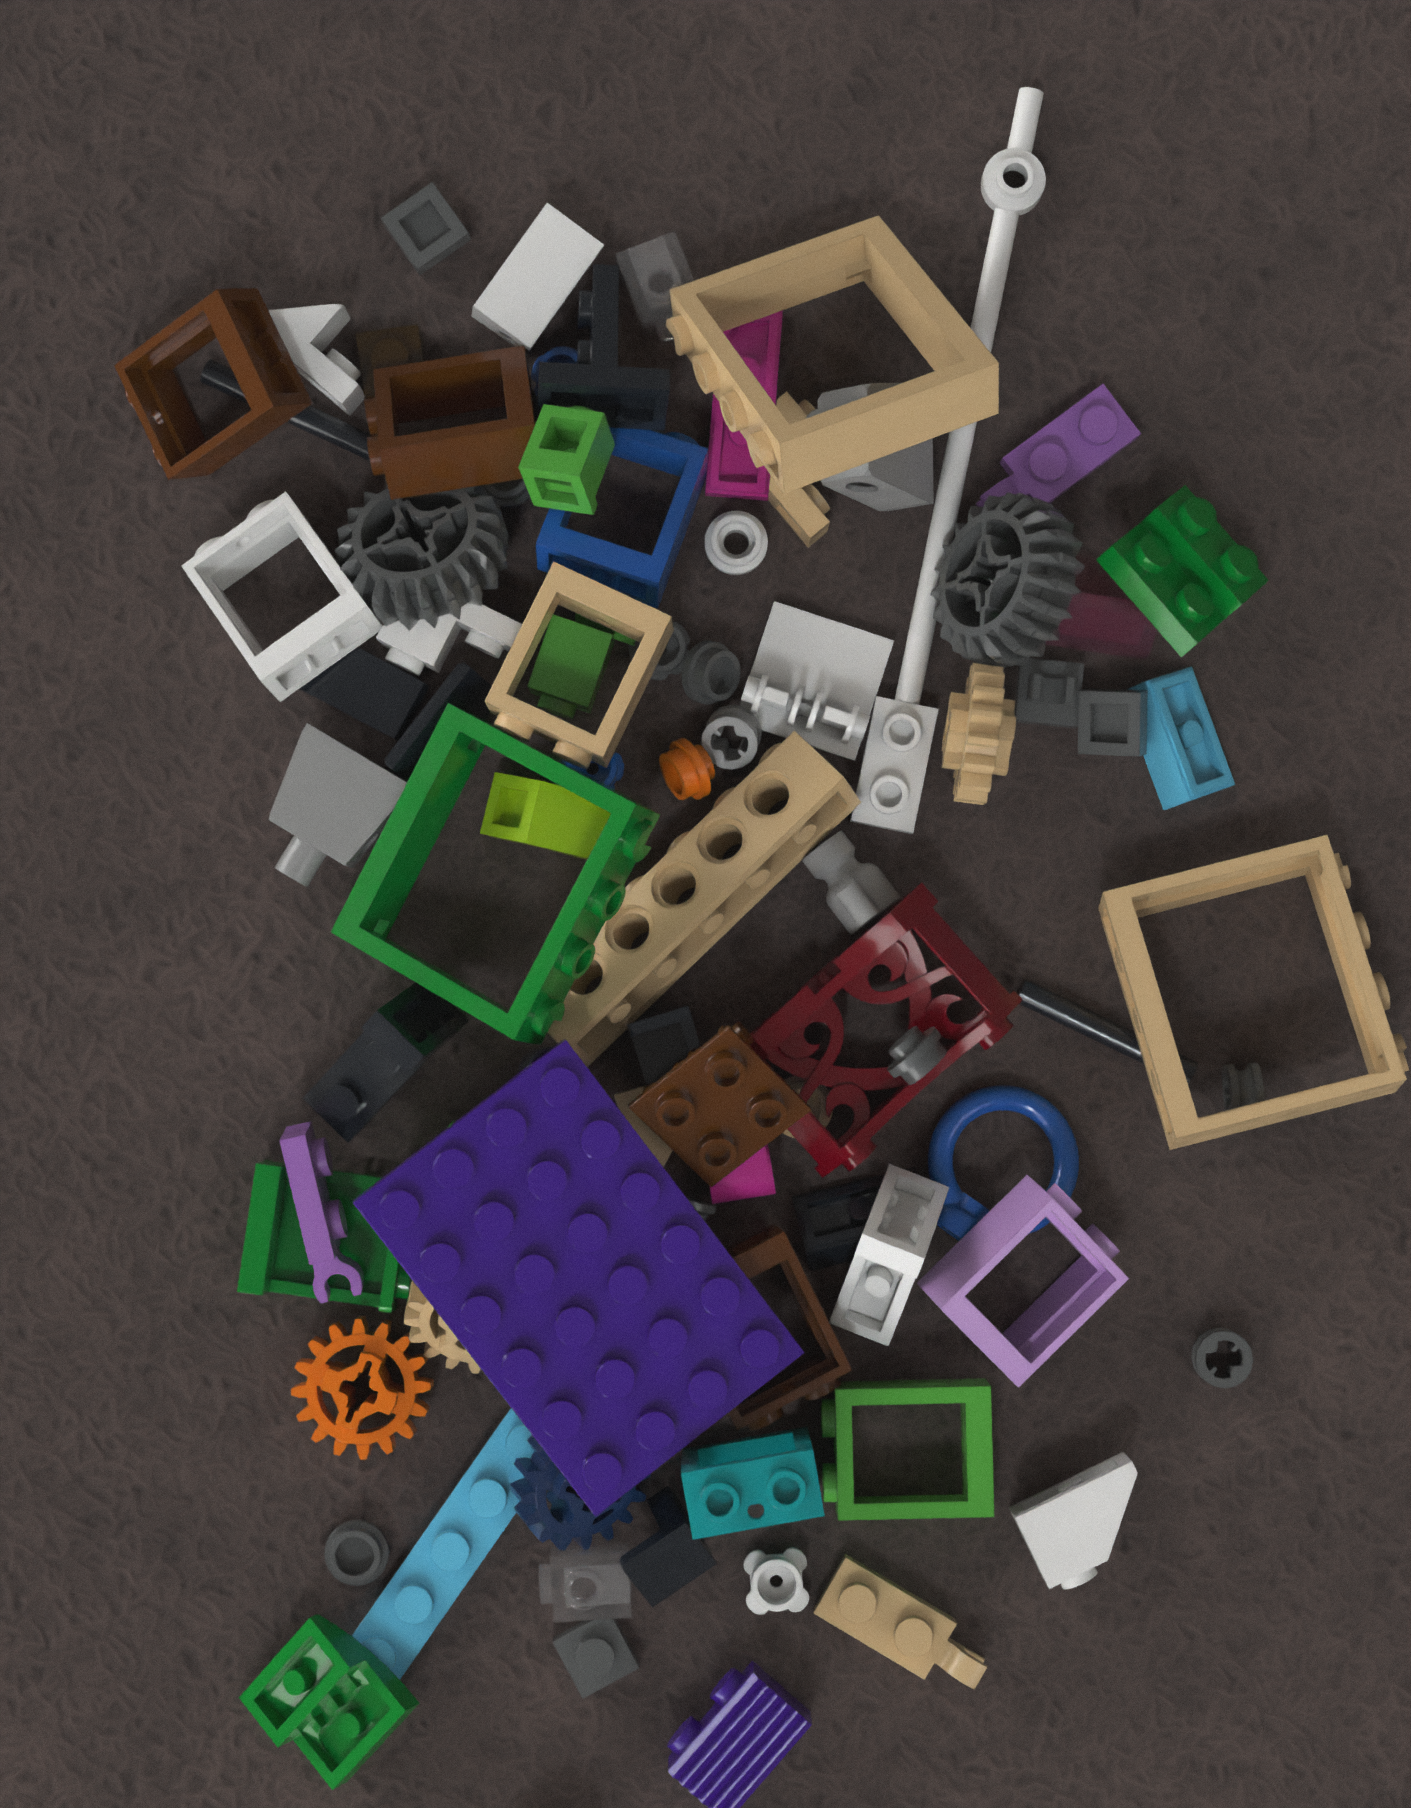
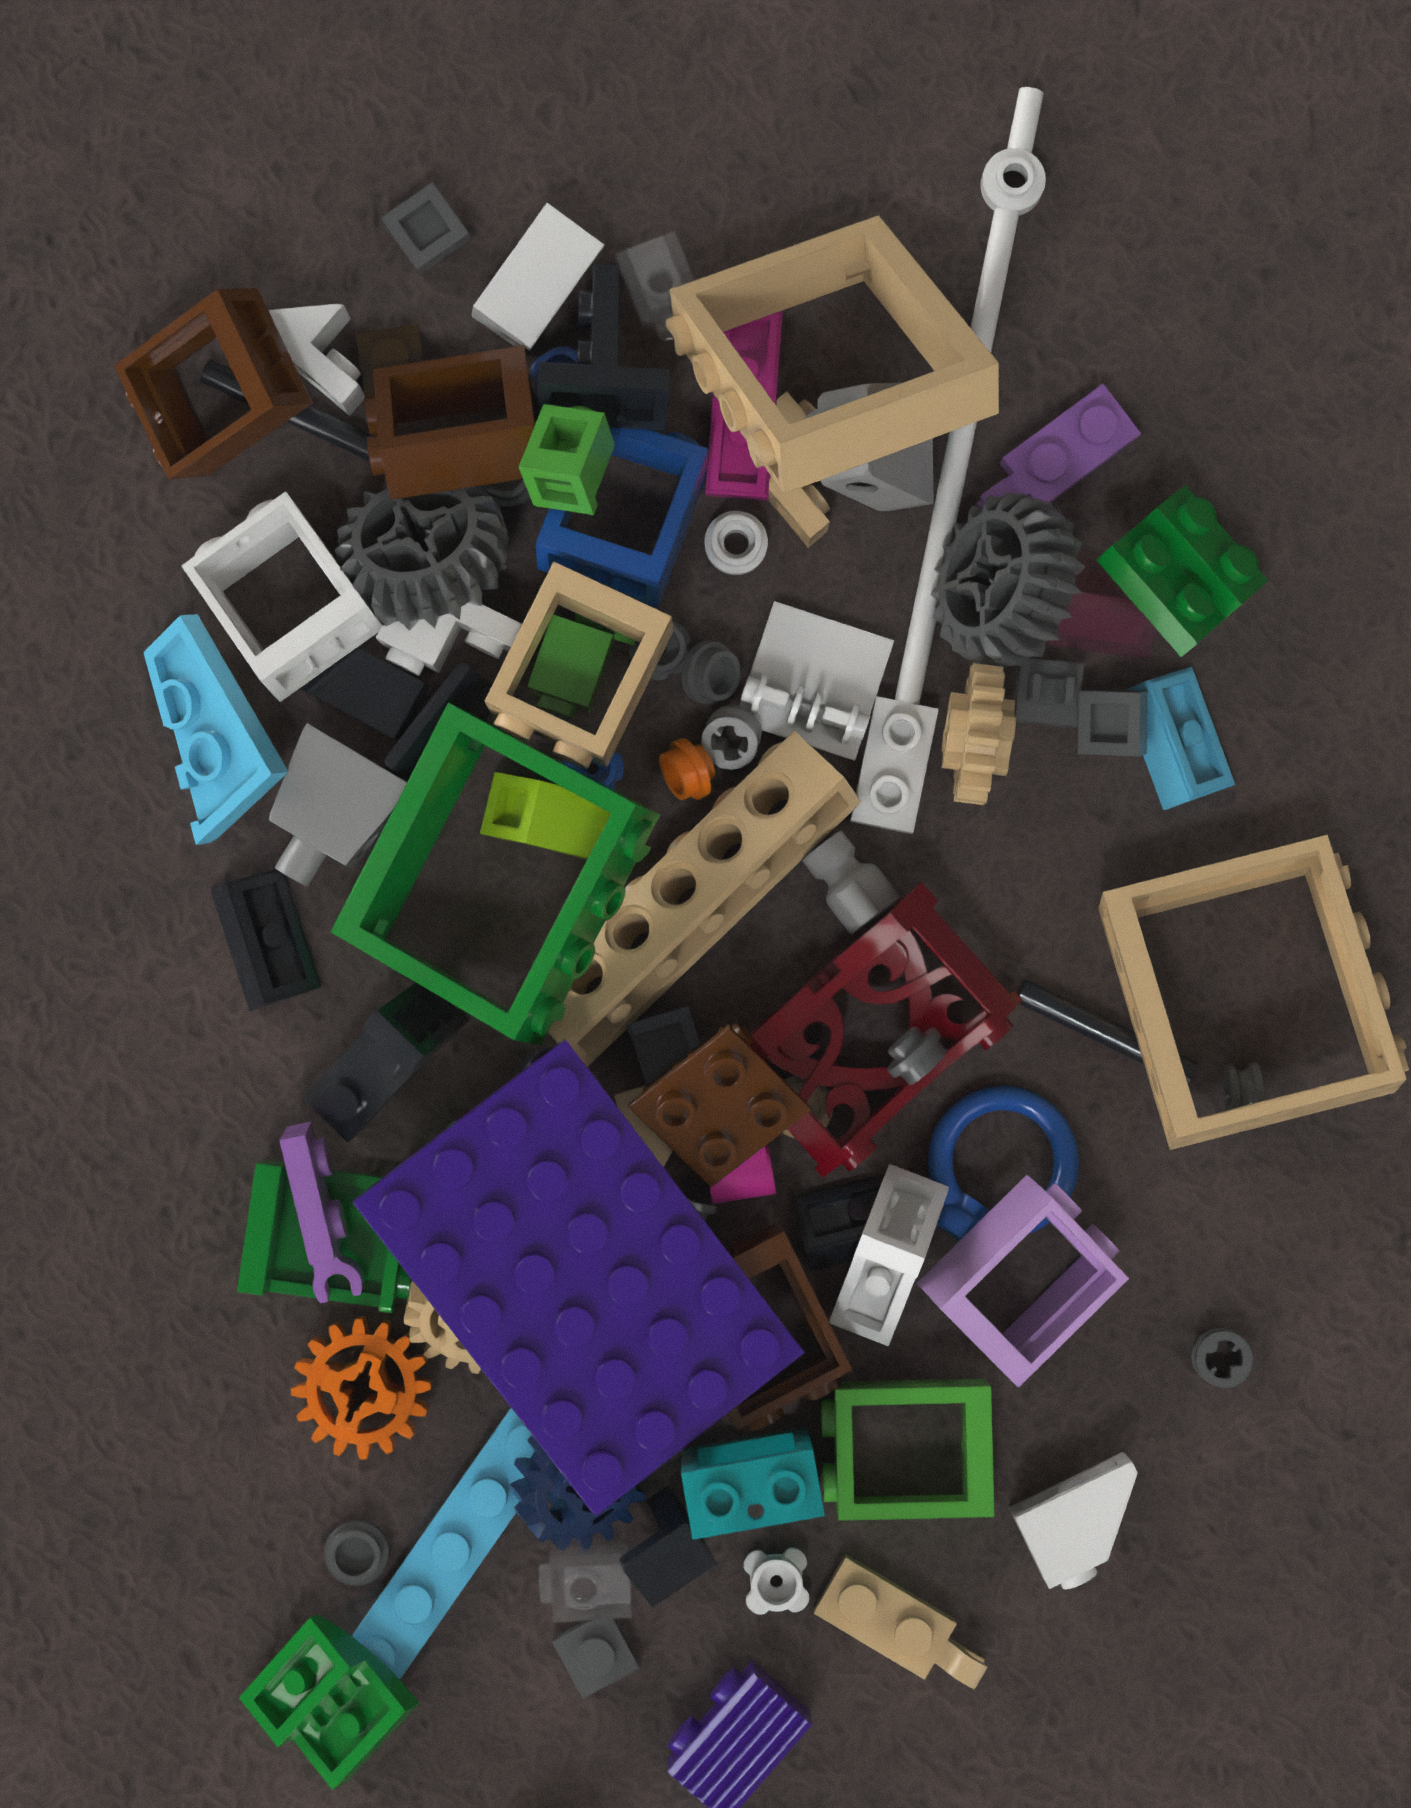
(218, 735): none -> medium azure wing
(265, 938): none -> black slope

